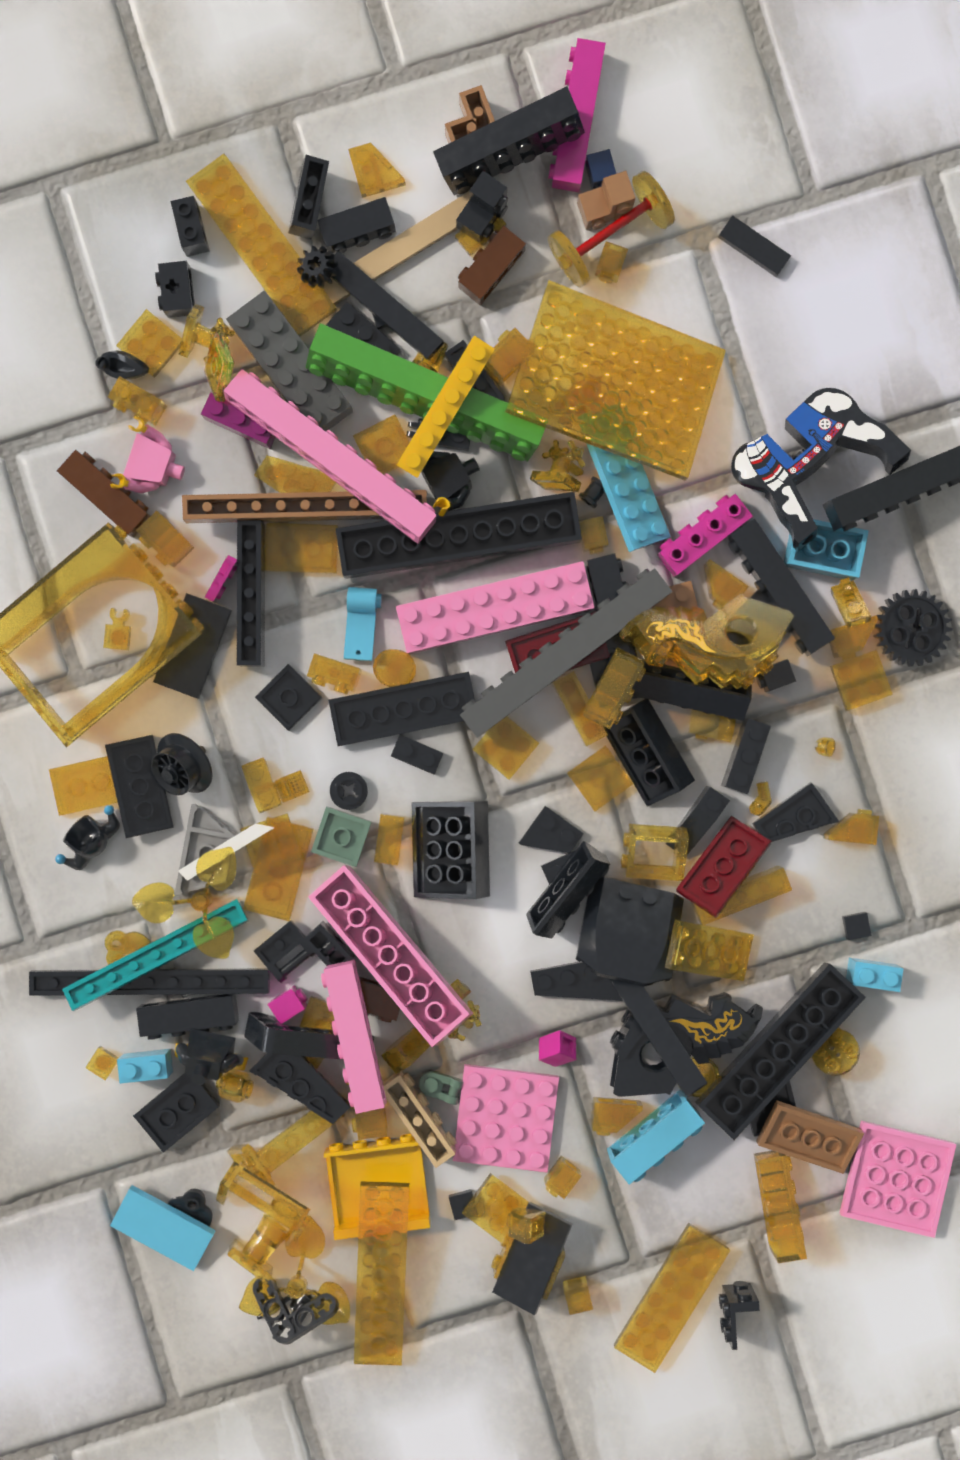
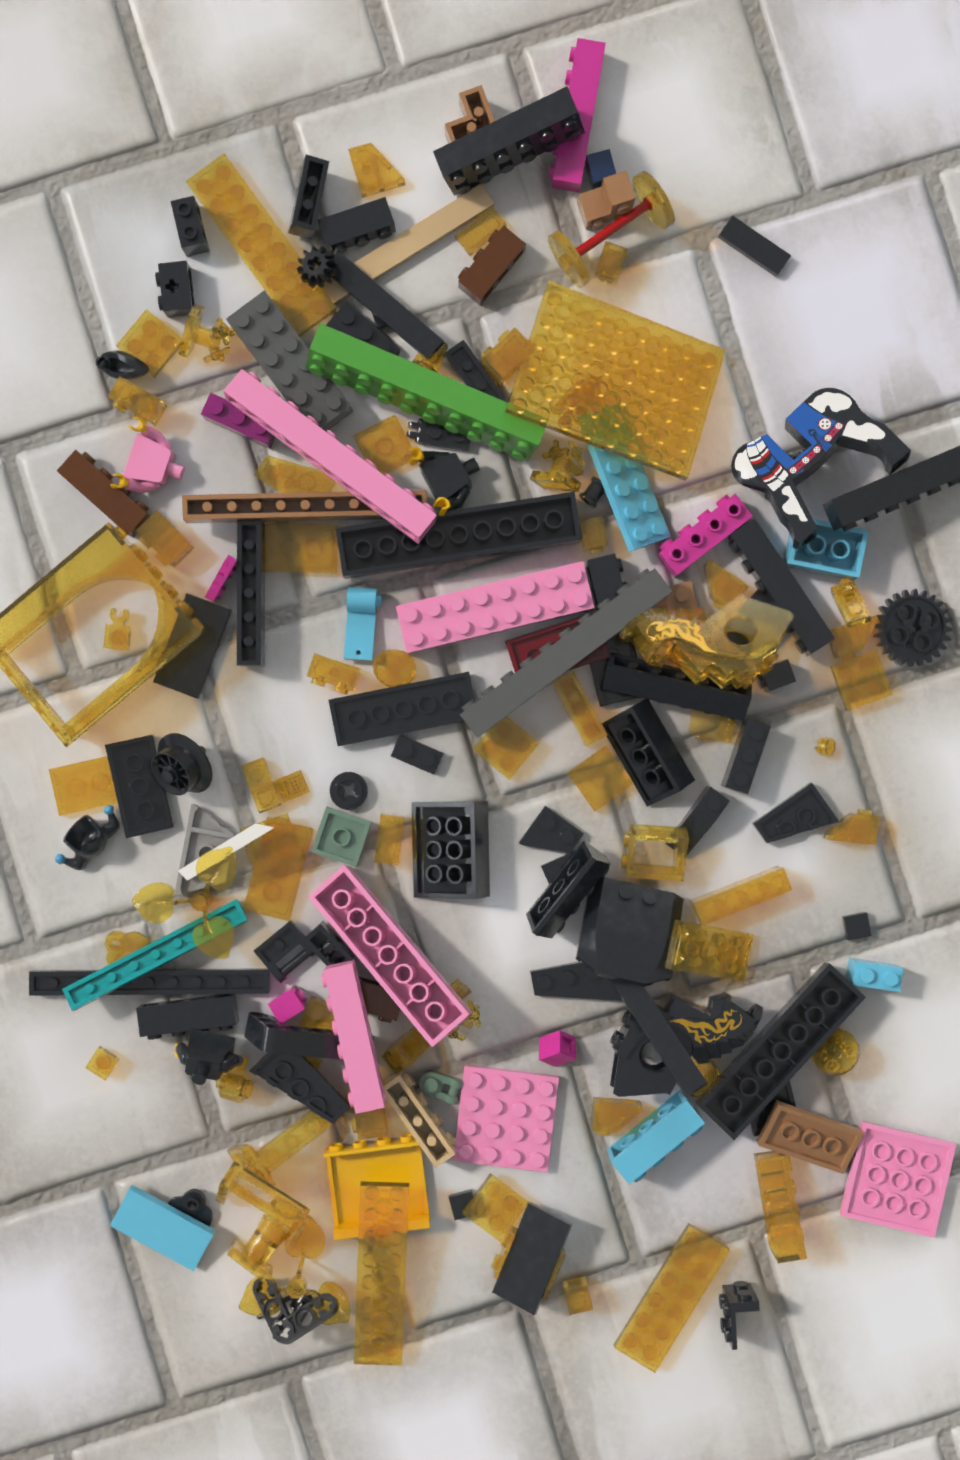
(145, 1066): medium azure brick -> none
(176, 1111): black plate -> none
(218, 365): clear yellow tile -> none
(288, 697): black tile -> none
(445, 406): yellow arch -> none
(485, 205): black brick -> none
(525, 1224): clear yellow slope -> none
(561, 1178): clear yellow brick -> none
(614, 688): clear yellow brick -> none
(723, 866): dark red tile -> none
(763, 799): clear yellow arm -> none

